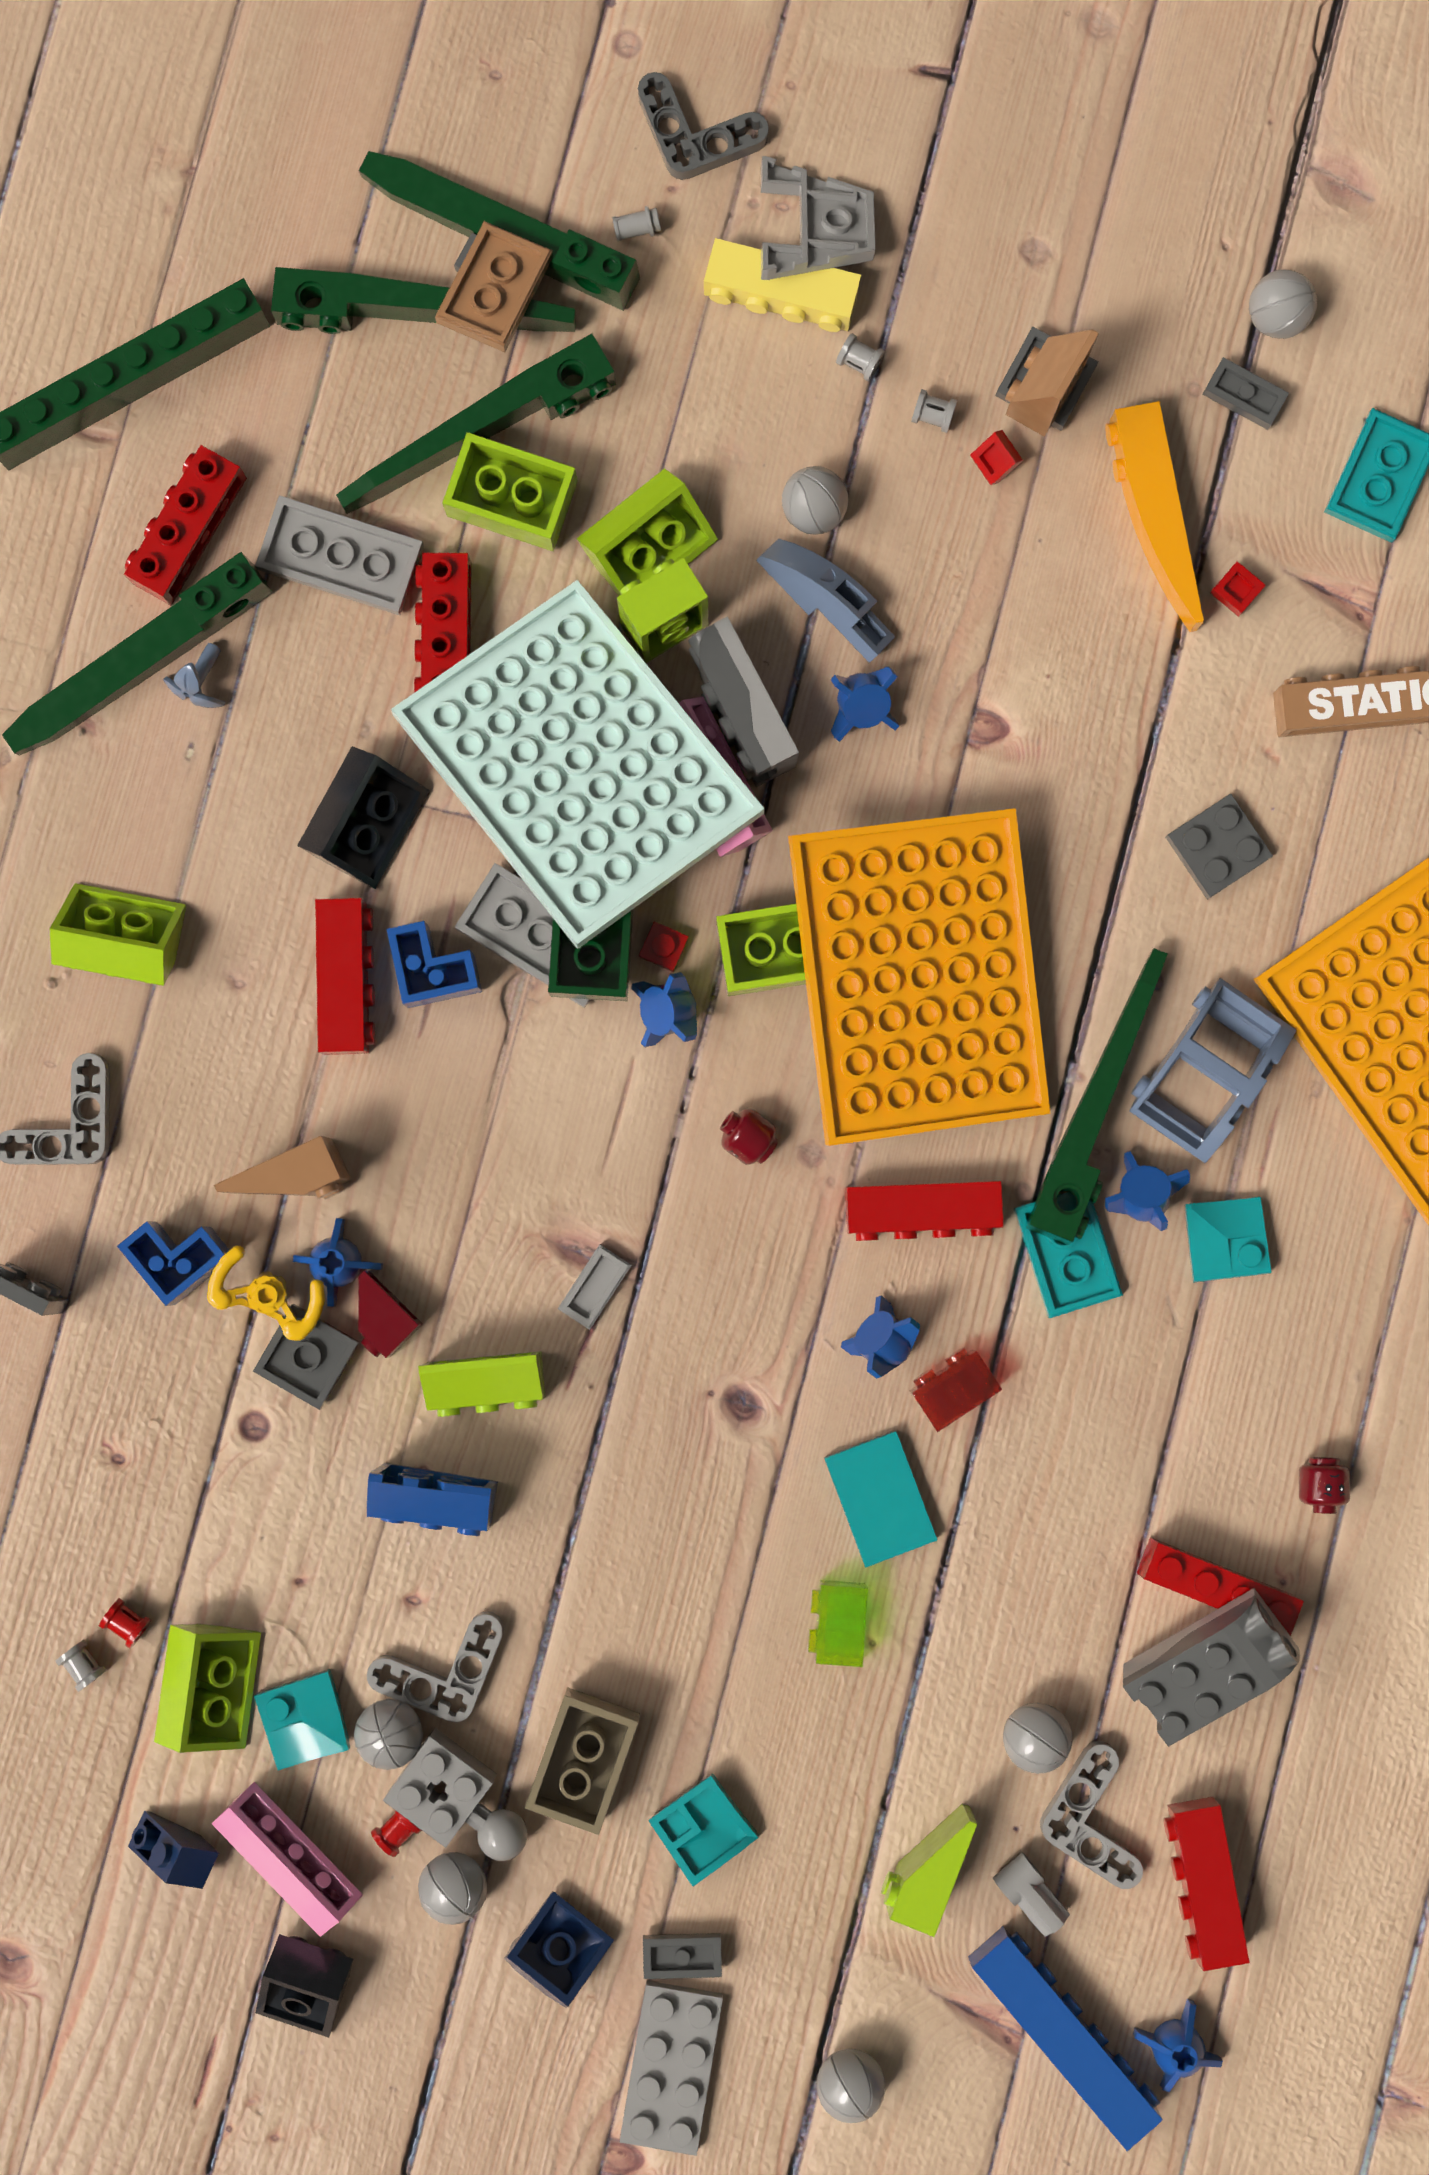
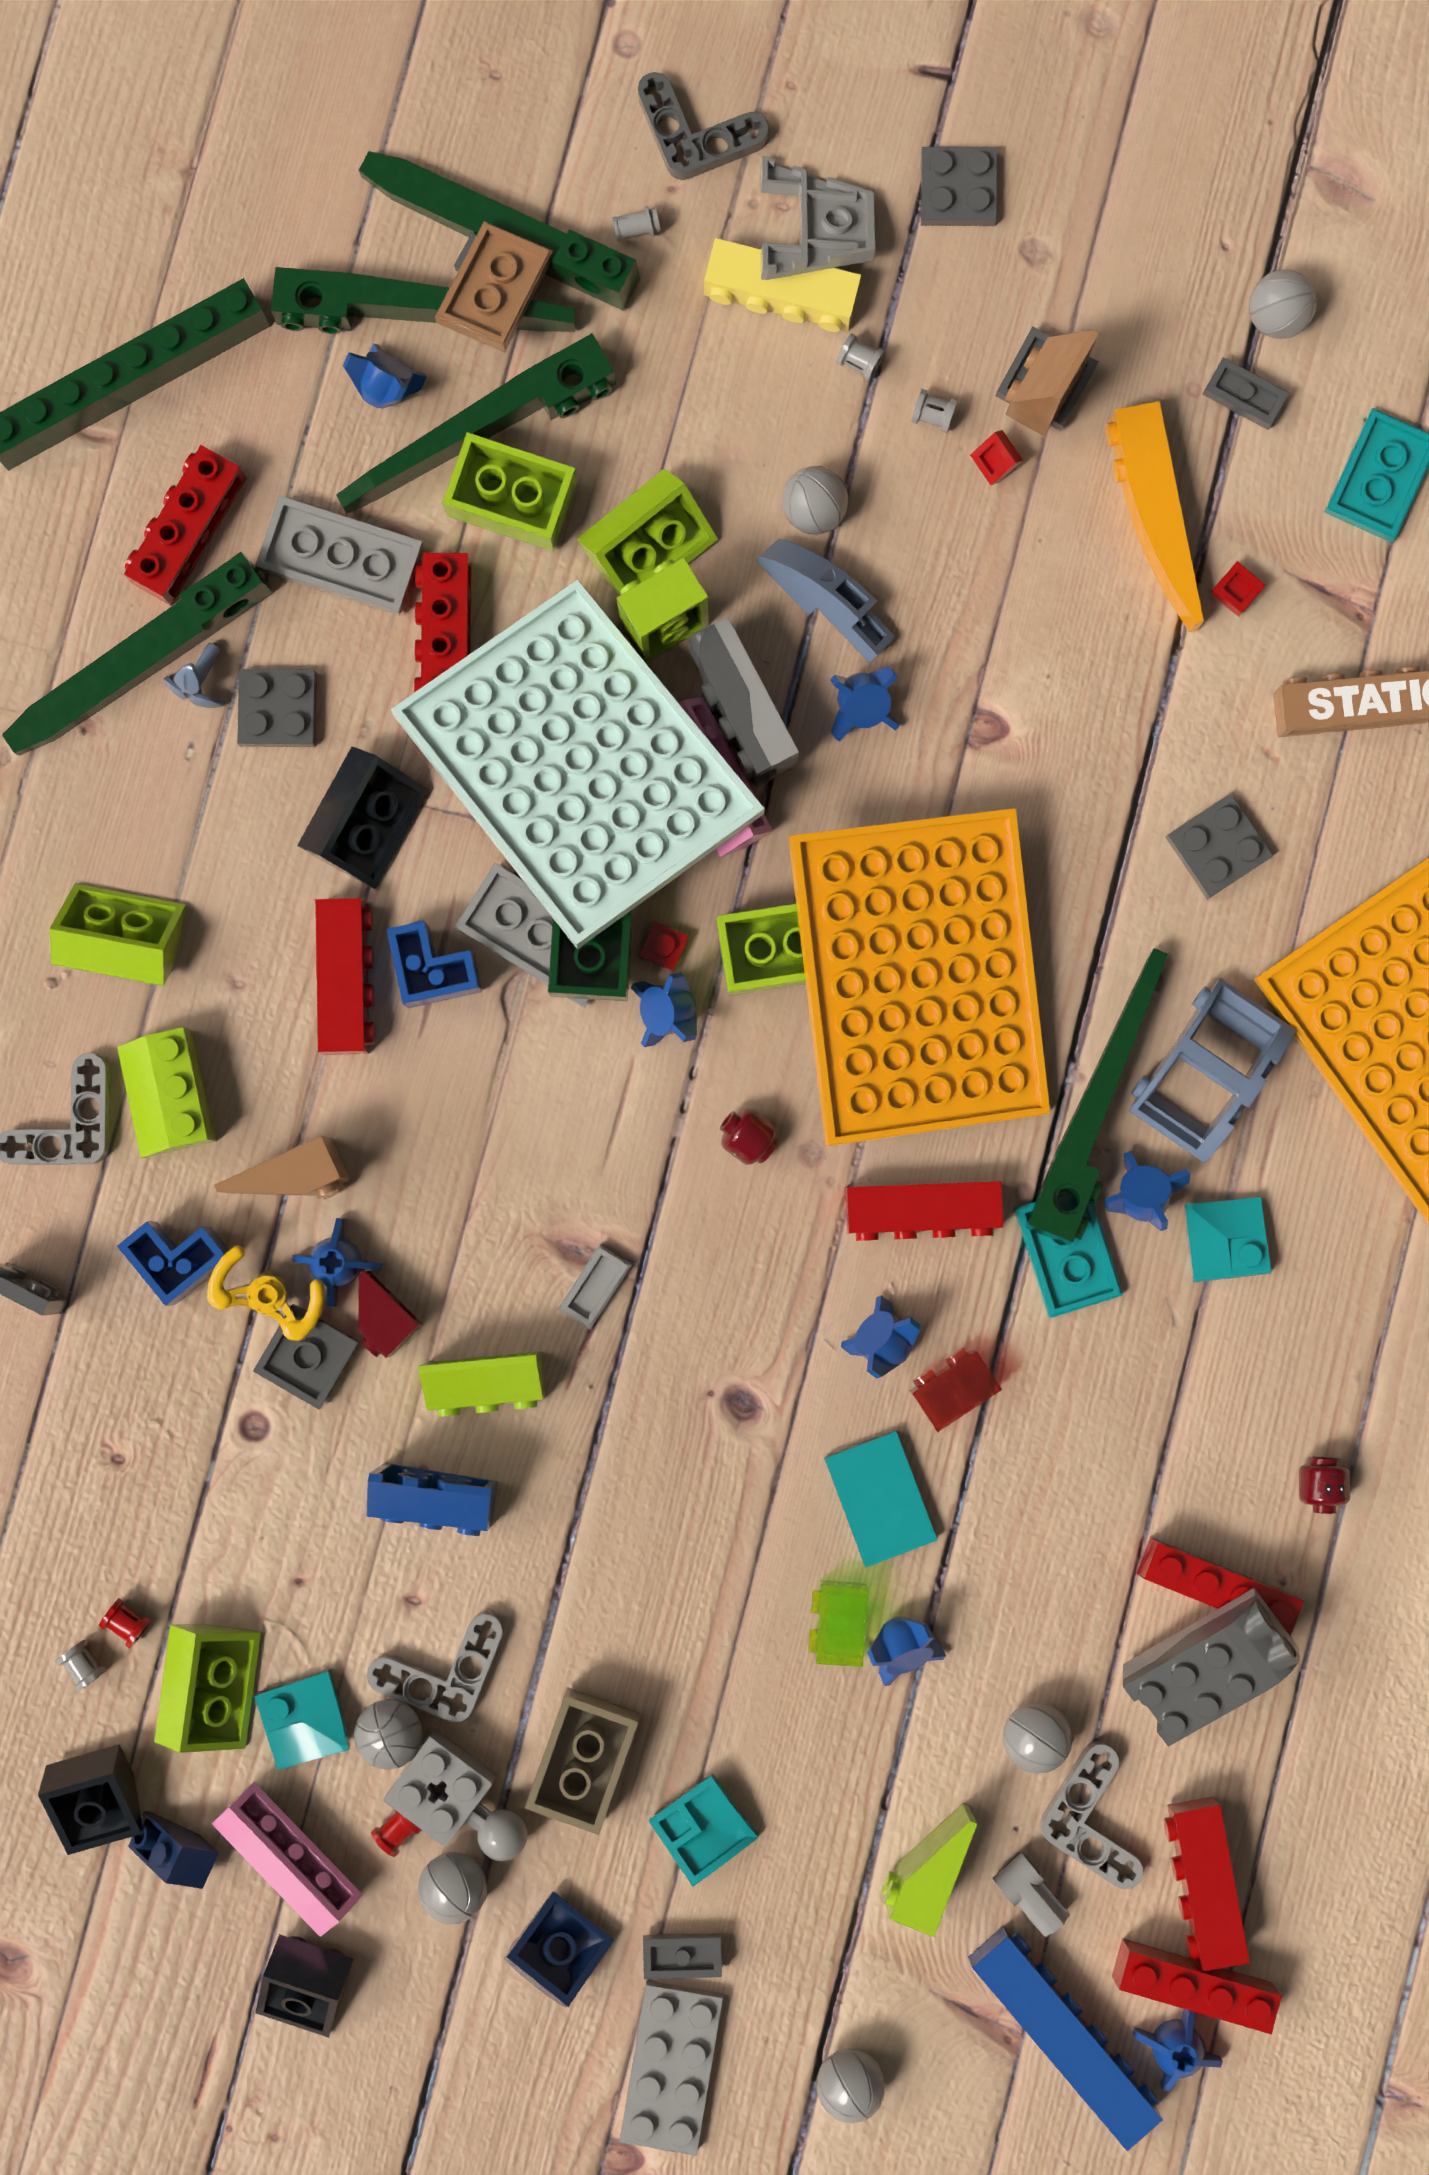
(91, 1799): none -> black slope
(166, 1092): none -> lime slope
(277, 708): none -> dark grey plate
(382, 378): none -> blue piece
(903, 1647): none -> blue piece
(958, 186): none -> dark grey plate
(1183, 1984): none -> red brick

